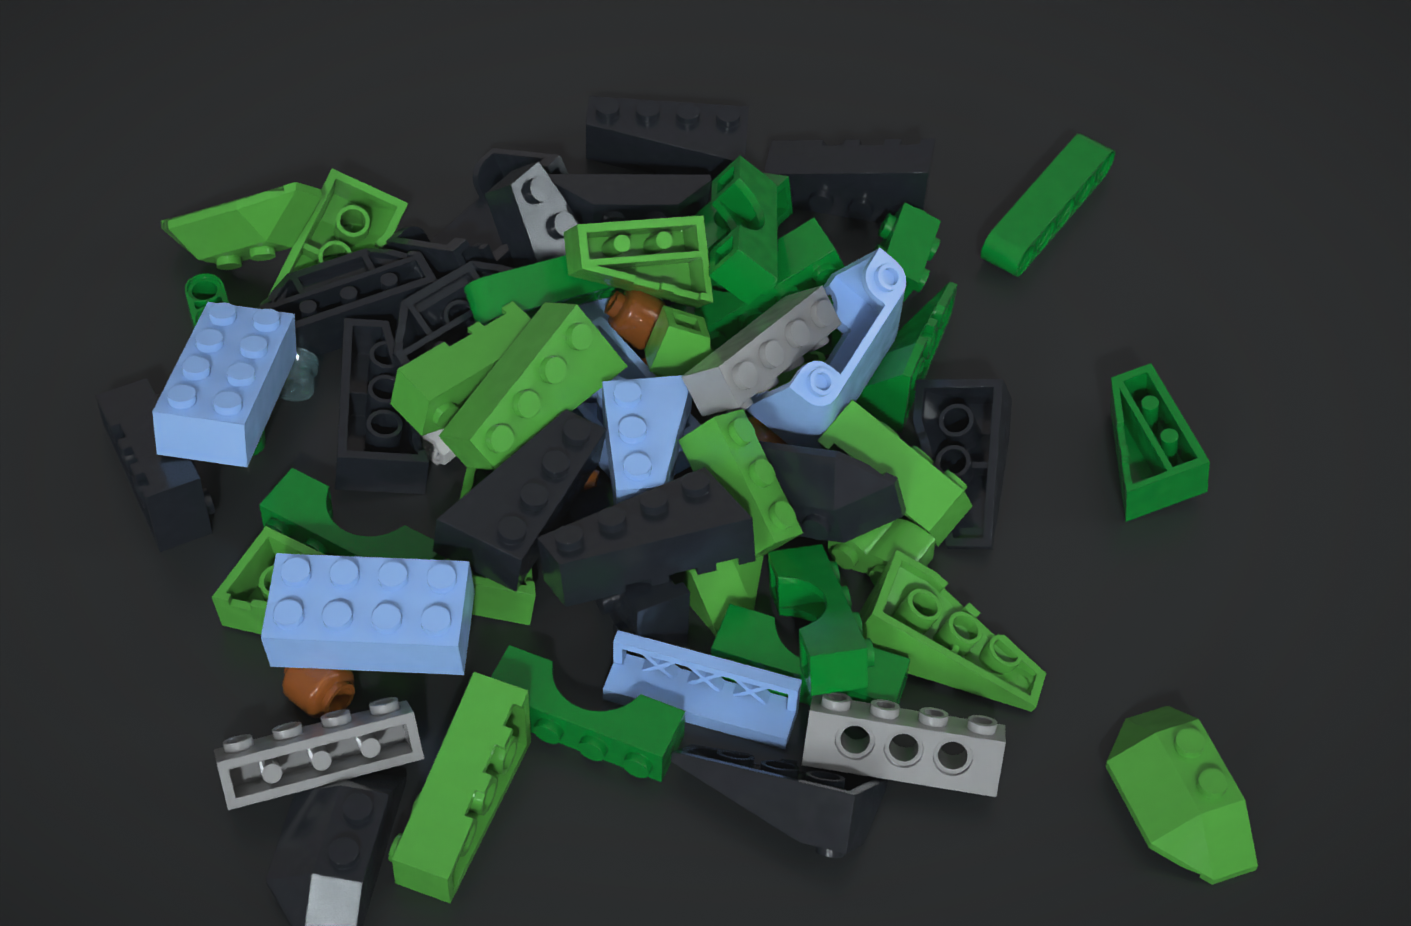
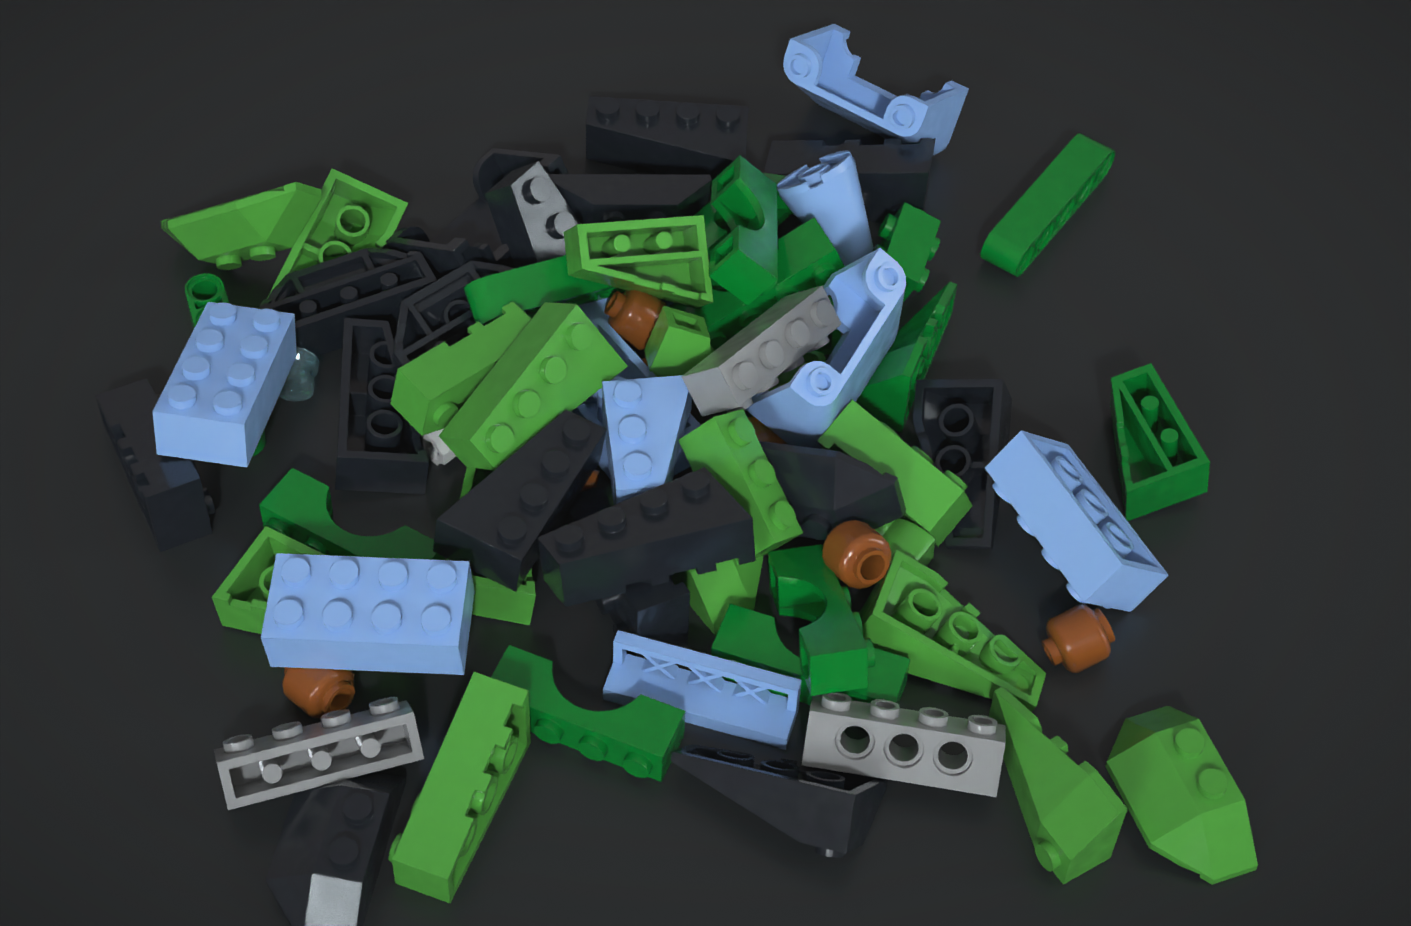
(826, 73): none -> light blue windscreen
(834, 199): none -> light blue cone
(857, 554): none -> dark orange head
(1064, 804): none -> bright green wedge
(1075, 523): none -> light blue brick
(1078, 638): none -> dark orange head

